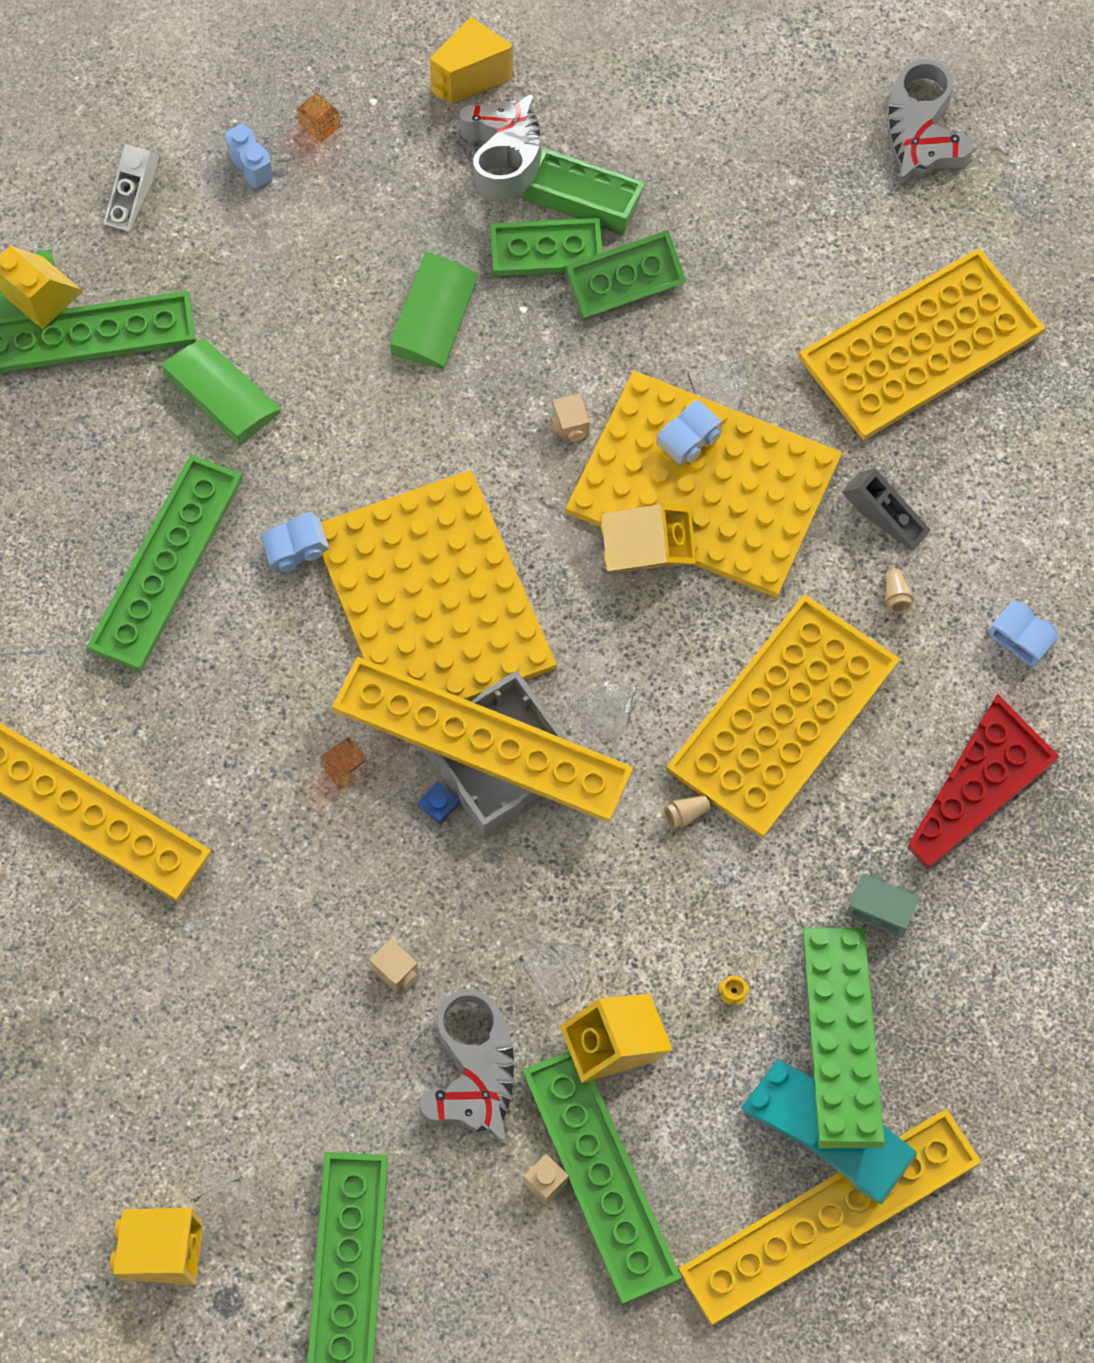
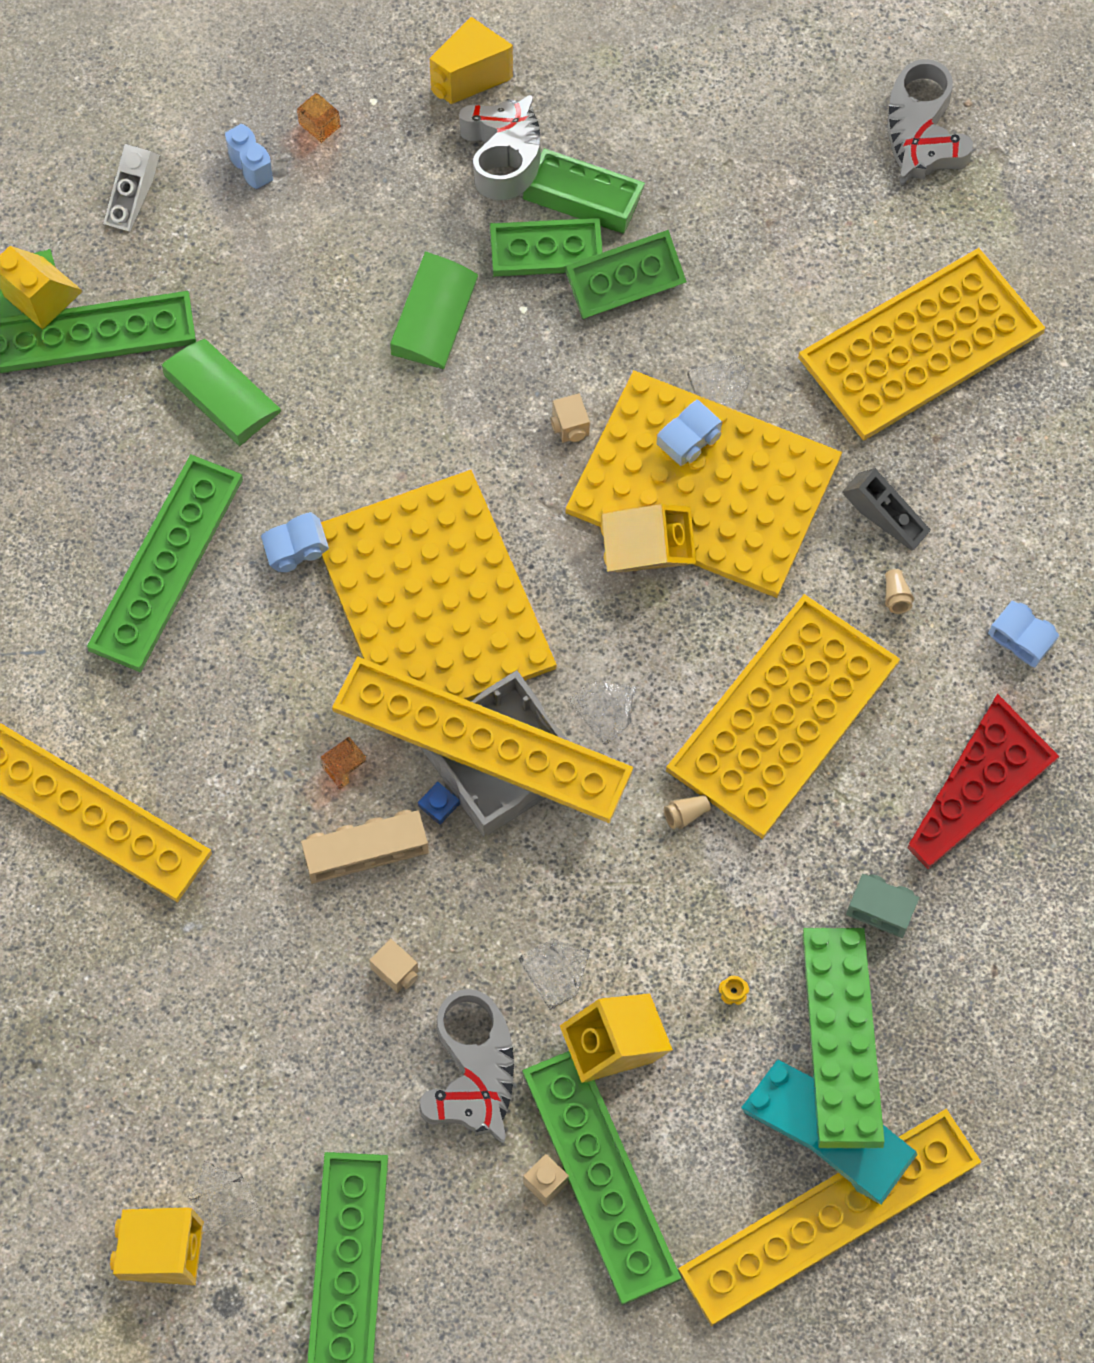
(365, 846): none -> tan brick

